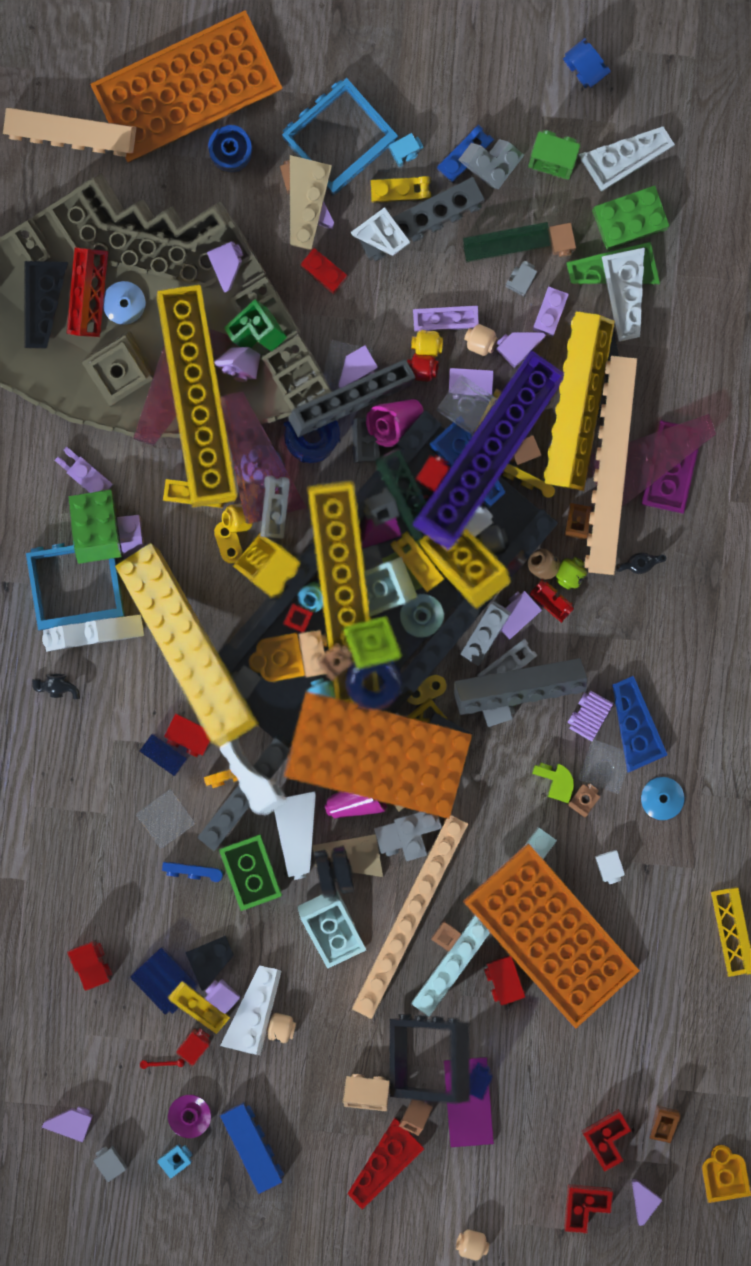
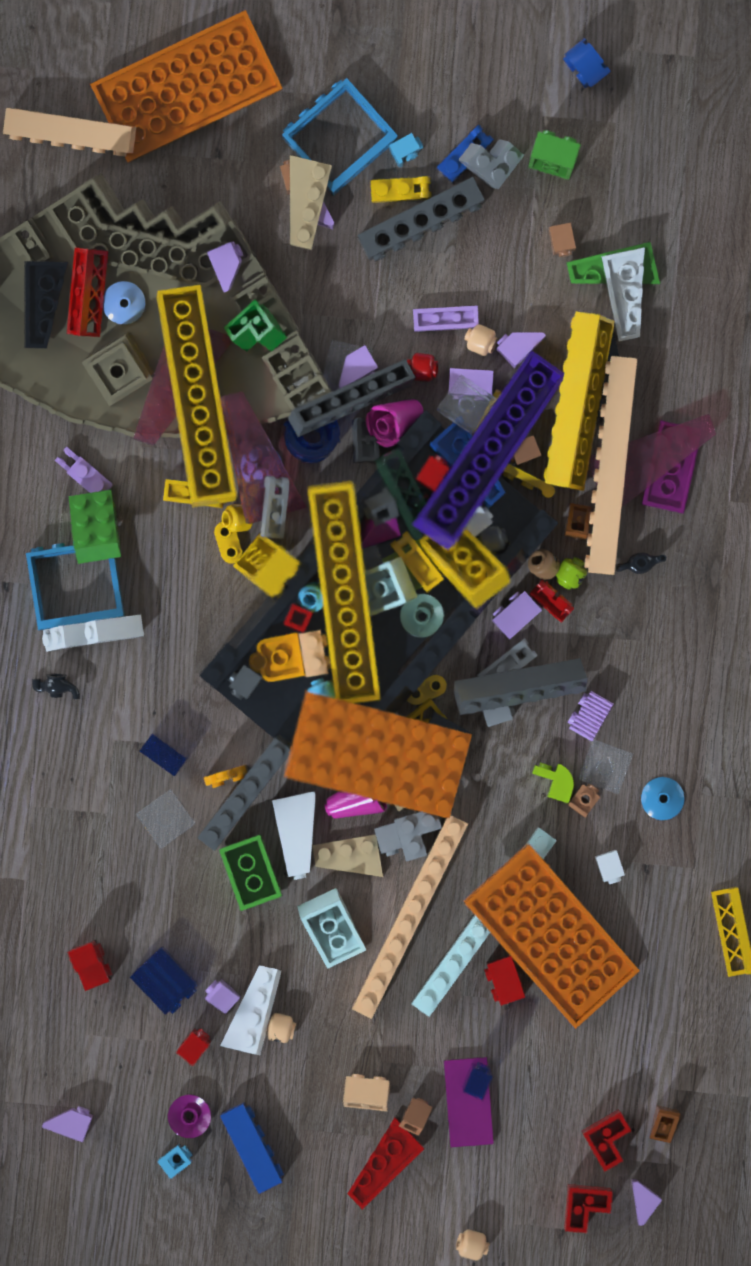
(109, 1163): light grey brick -> none
(130, 534): lavender slope -> none
(144, 1064): red hinge -> none
(186, 645): yellow brick -> none
(187, 734): red brick -> none
(193, 871): blue plate -> none
(198, 1007): yellow plate -> none
(209, 960): black wing -> none
(229, 136): blue brick -> none
(240, 363): lavender slope -> none
(262, 792): white arch -> none
(323, 271): red brick -> none
(327, 658): nougat brick -> none
(336, 871): black wheel -> none
(372, 642): lime tile -> none
(373, 699): clear blue piece -> none
(382, 233): white wing -> none
(427, 343): yellow head -> none
(446, 936): nougat brick -> none
(458, 1059): black window -> none
(485, 633): light grey plate -> none
(506, 242): clear green fence -> none
(522, 278): light grey brick -> none
(550, 311): lavender brick -> none
(616, 161): white wing -> none
(630, 218): bright green brick -> none
(637, 728): blue wing -> none
(725, 1175): light orange plate -> none

